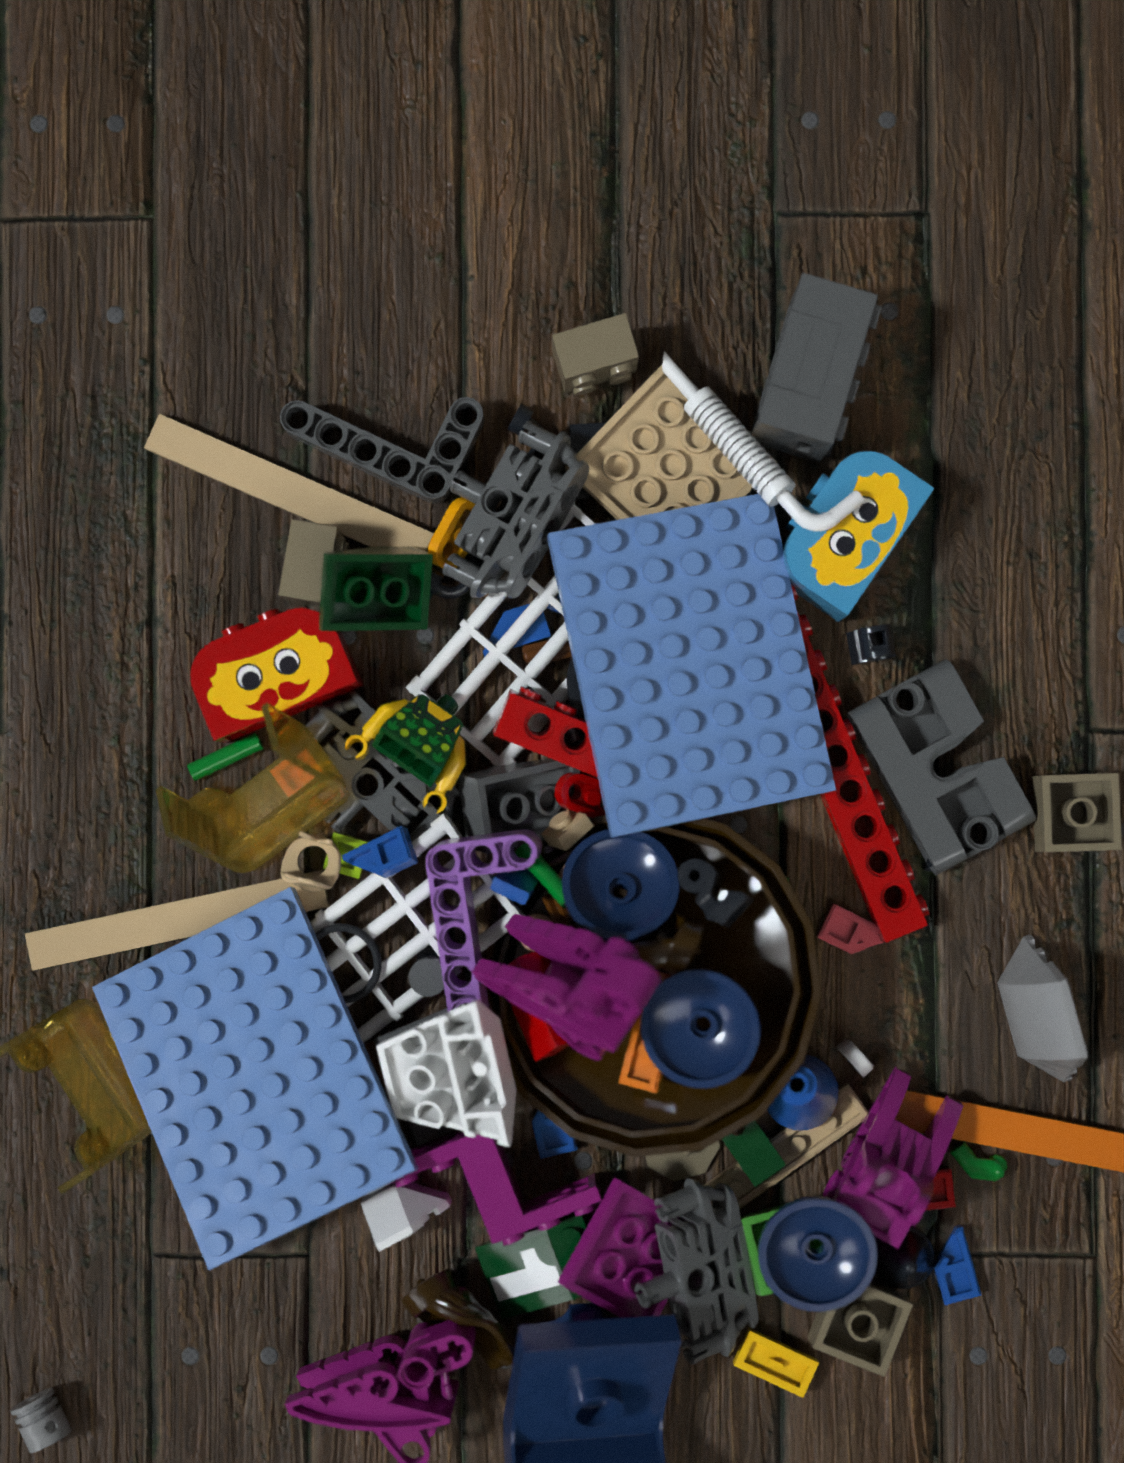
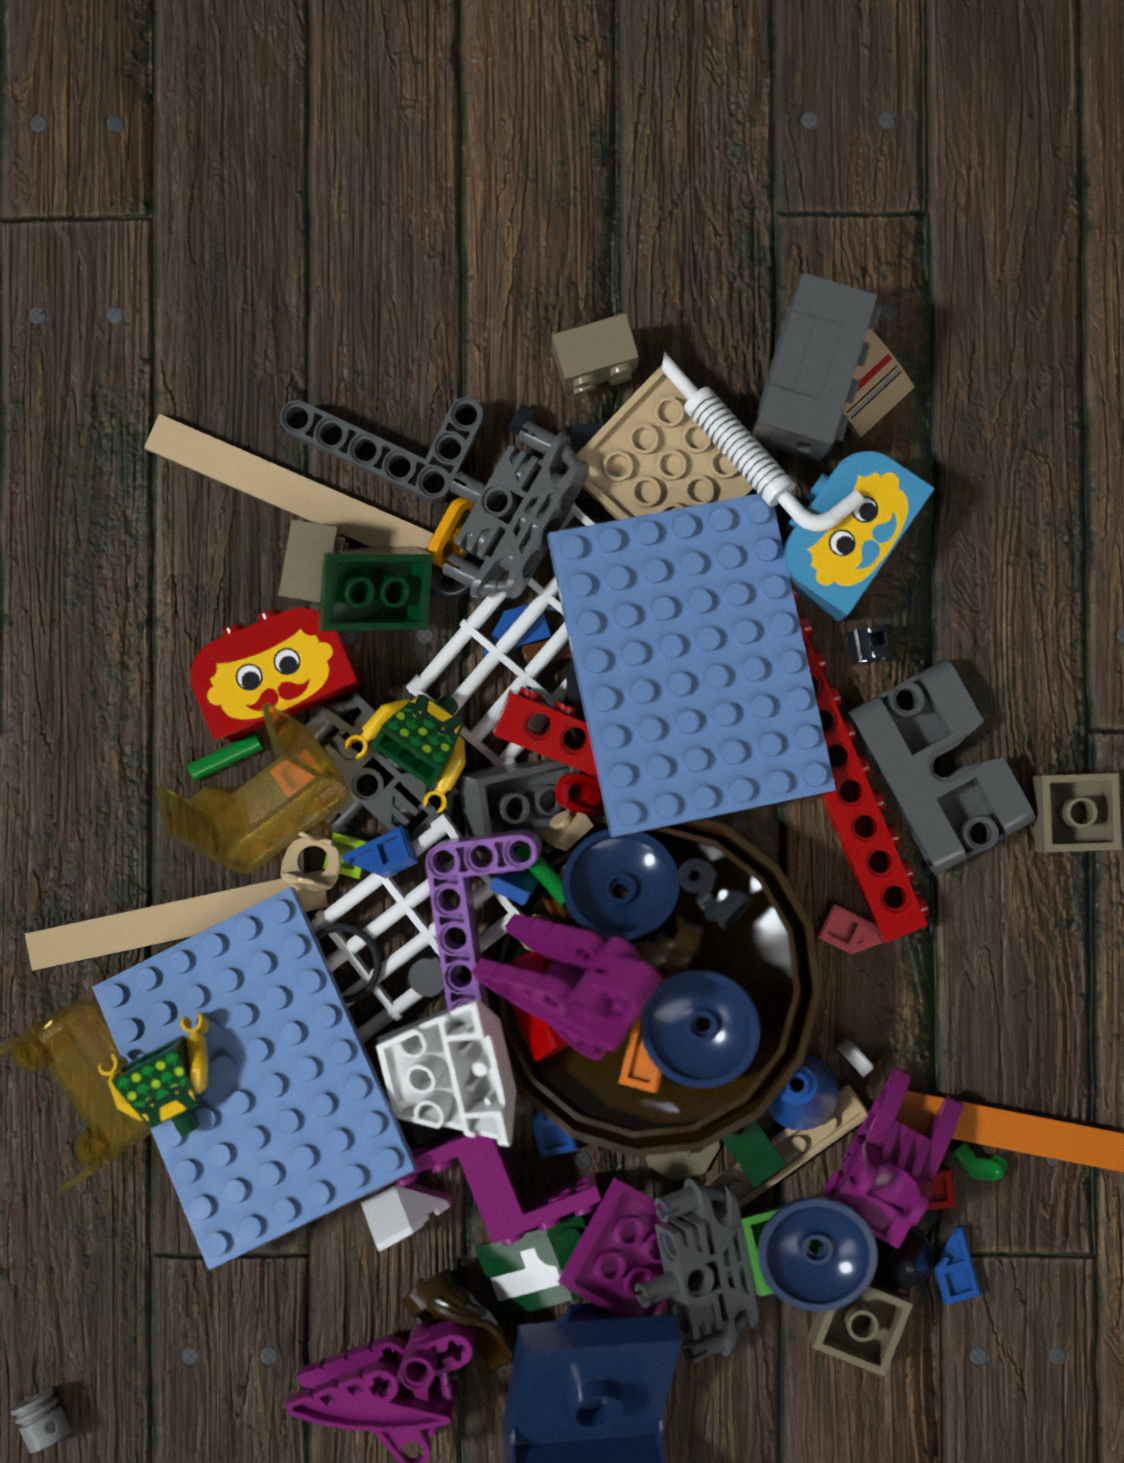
(164, 1081): none -> torso
(775, 1362): yellow plate -> none
(879, 388): none -> tan slope
(1041, 1012): light grey wedge -> none

